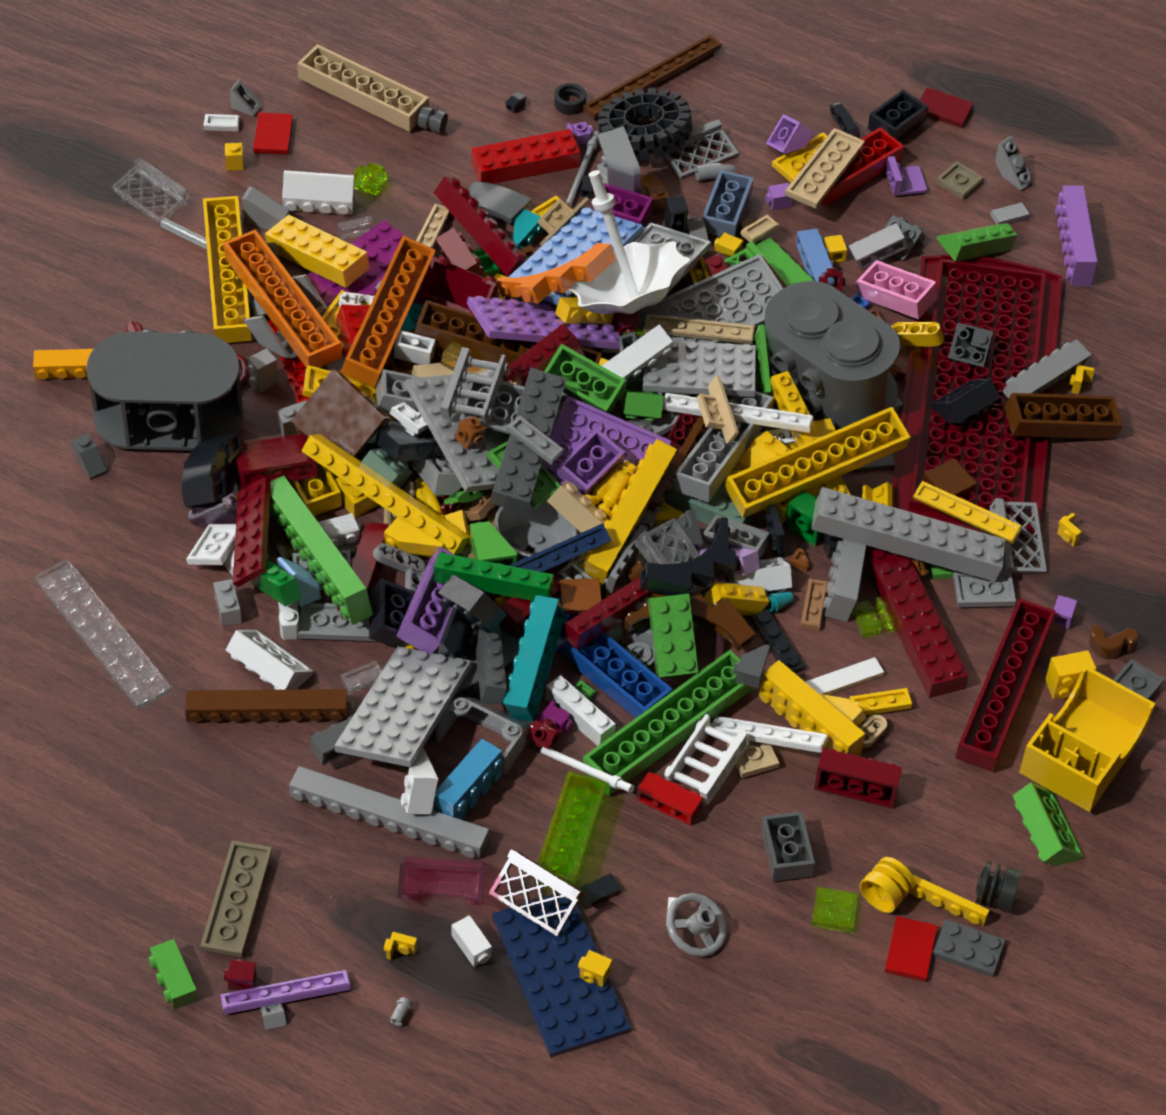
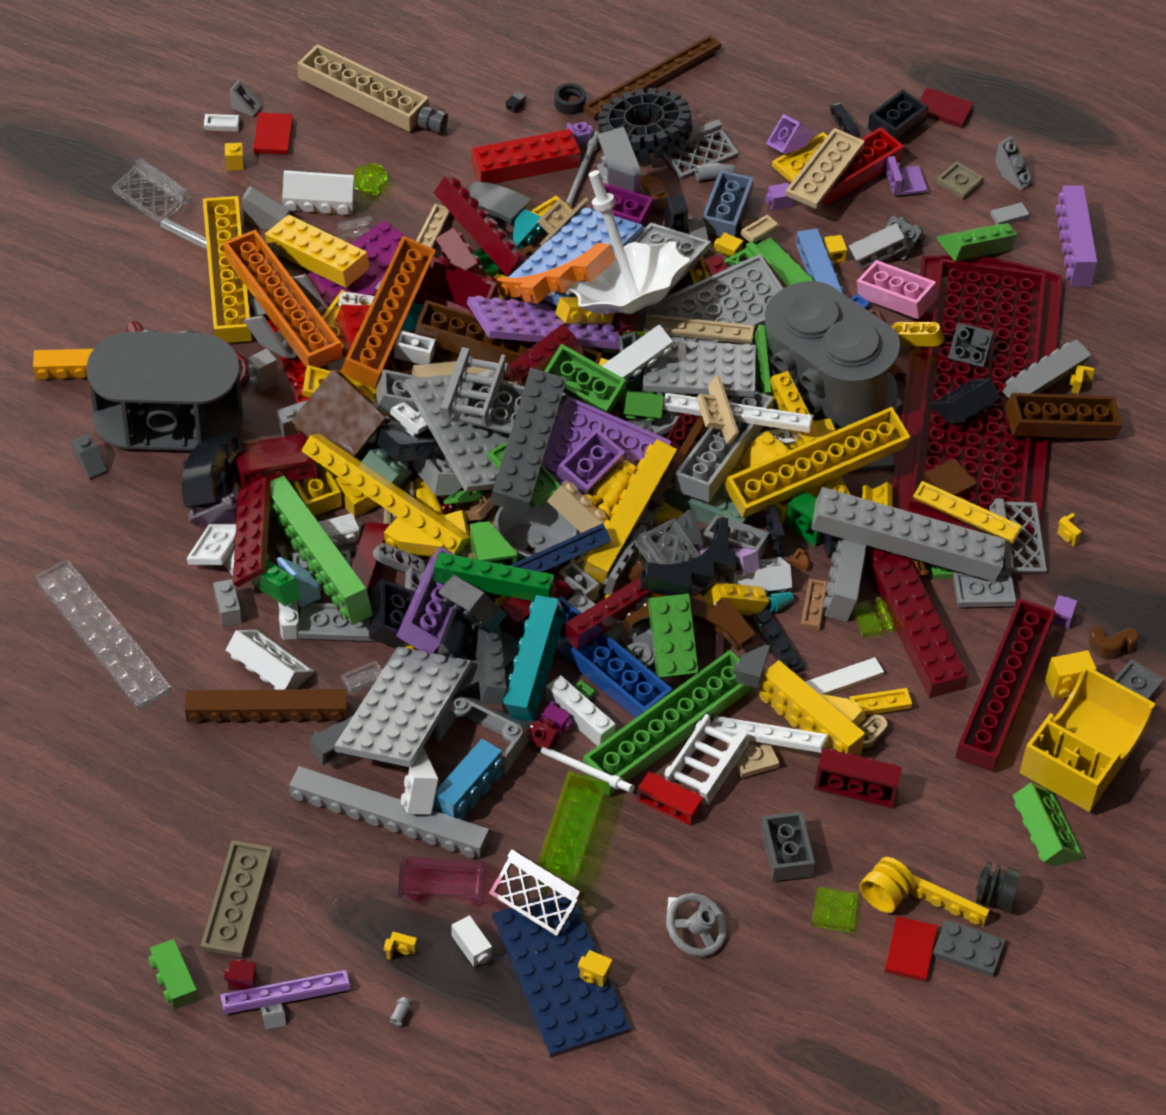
(451, 355): clear yellow brick -> none
(470, 432): dark orange brick -> none
(535, 439): light grey tile -> none
(579, 594): dark orange tile -> none
(586, 189): black piece -> none
(599, 890): black tile -> none
(838, 277): dark red brick -> none

